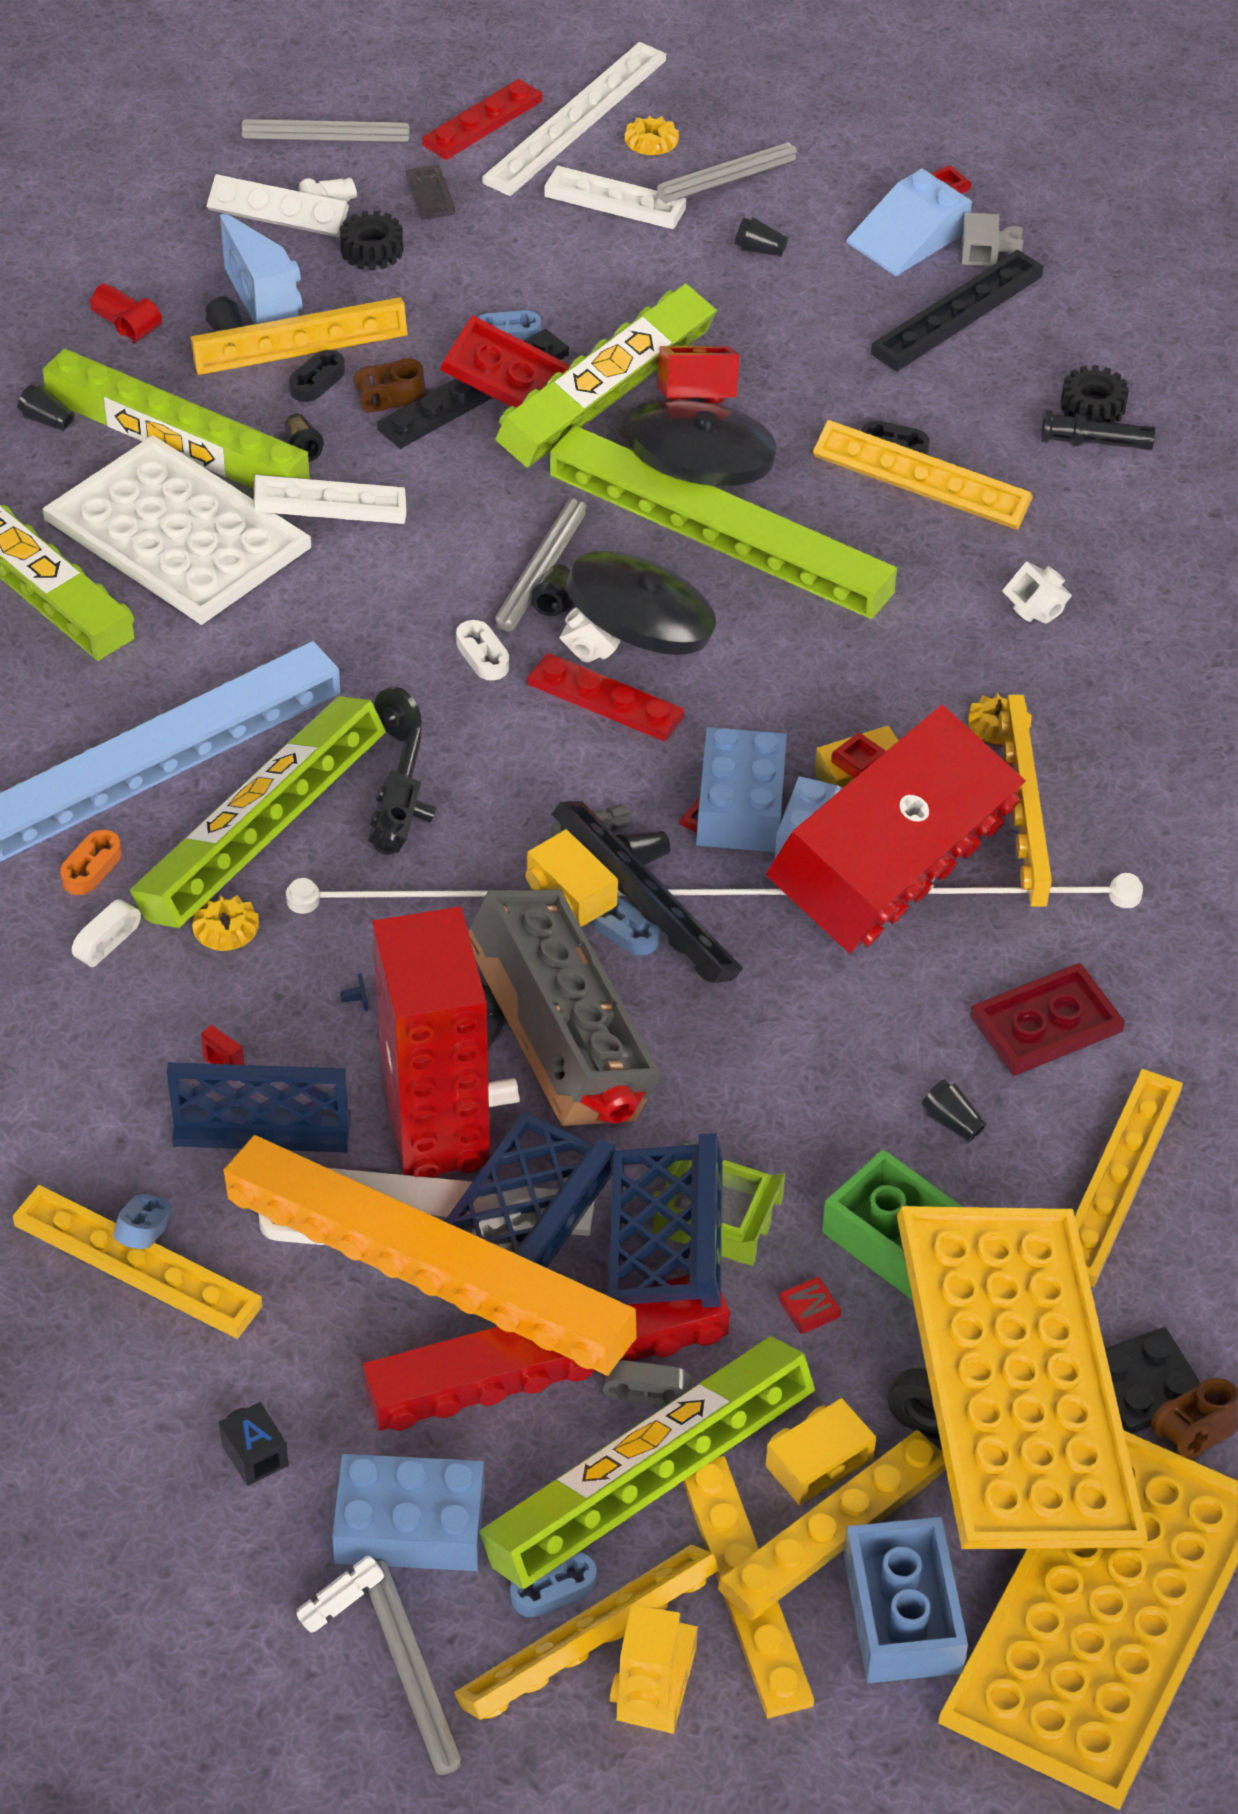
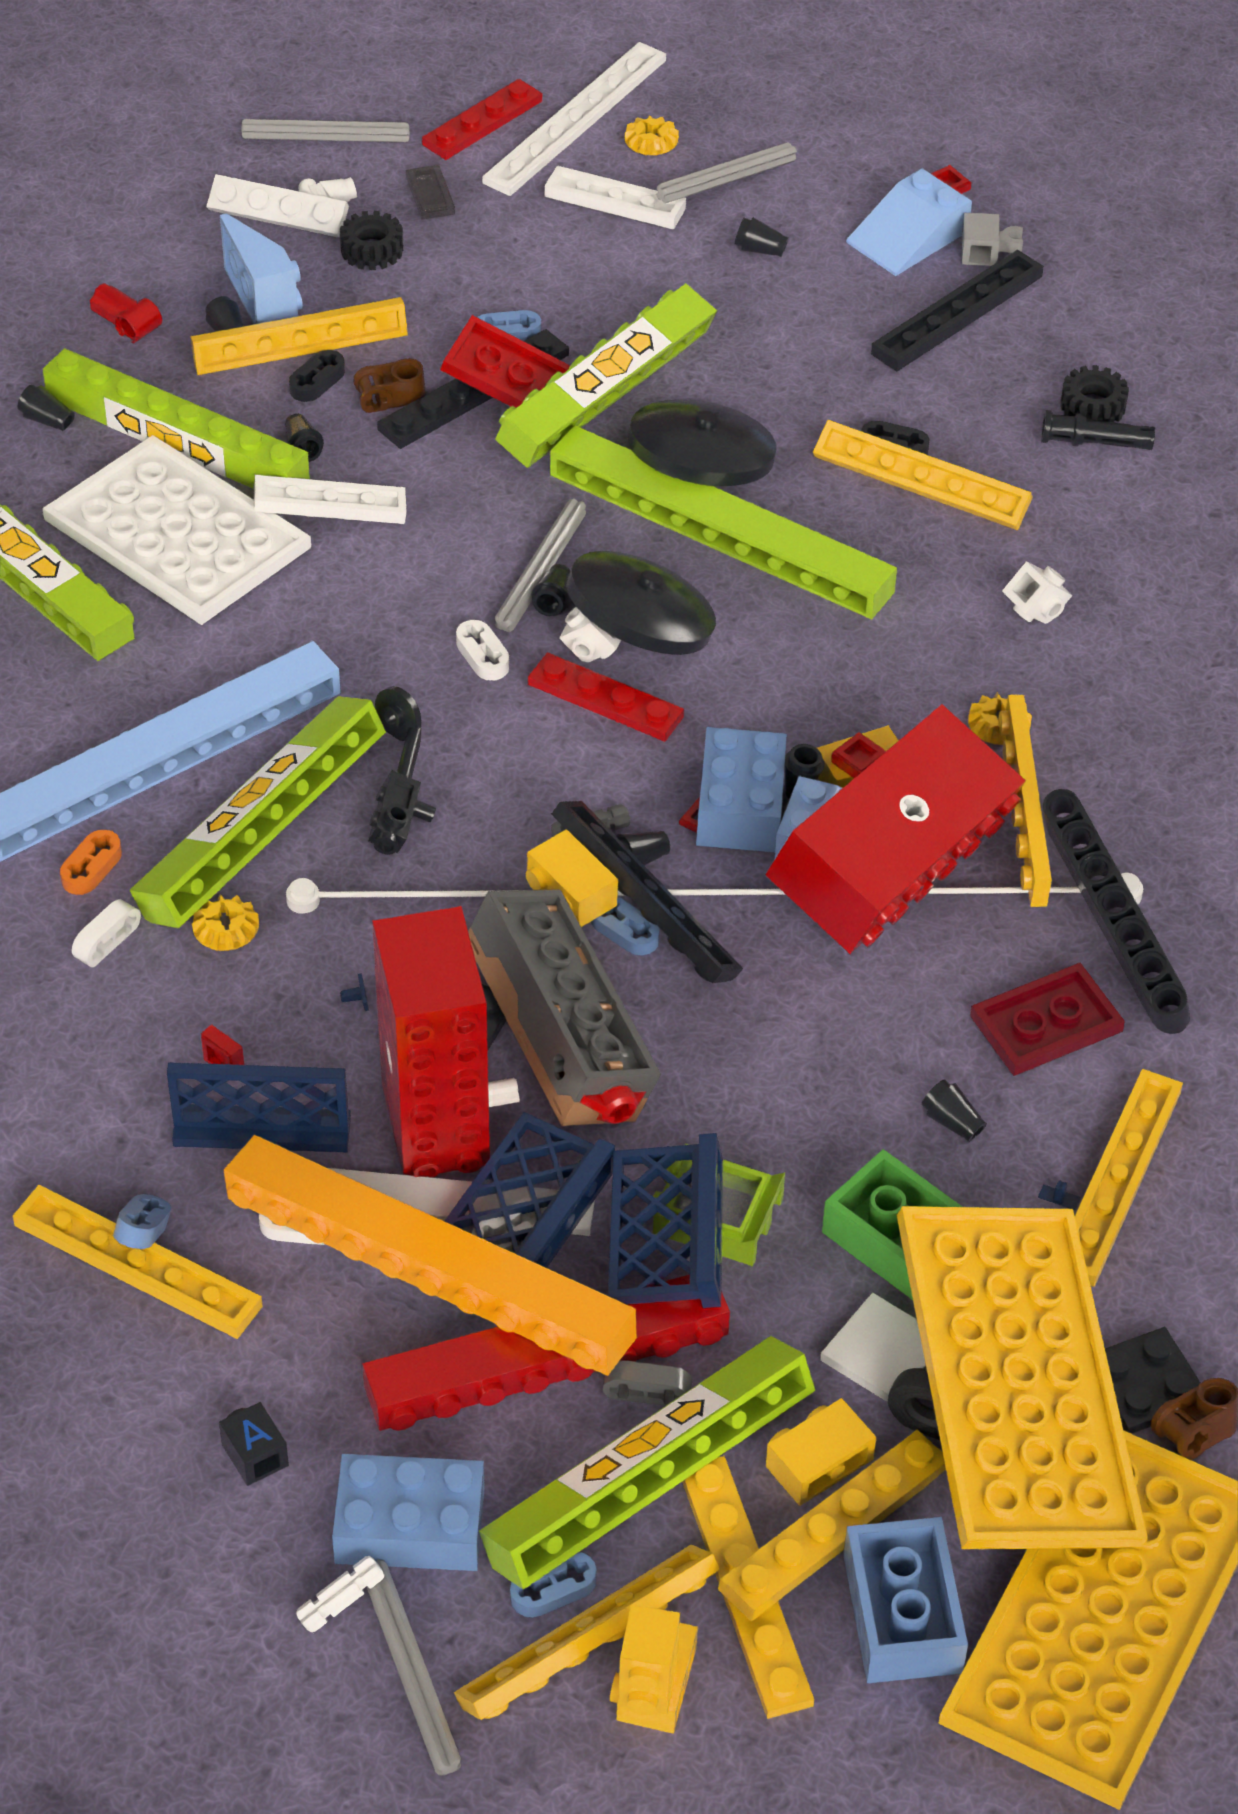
(698, 372): red brick -> none
(802, 761): none -> black cone
(809, 1305): red tile -> none
(876, 1346): none -> white tile
(1059, 1195): none -> dark blue piece
(1118, 926): none -> black beam

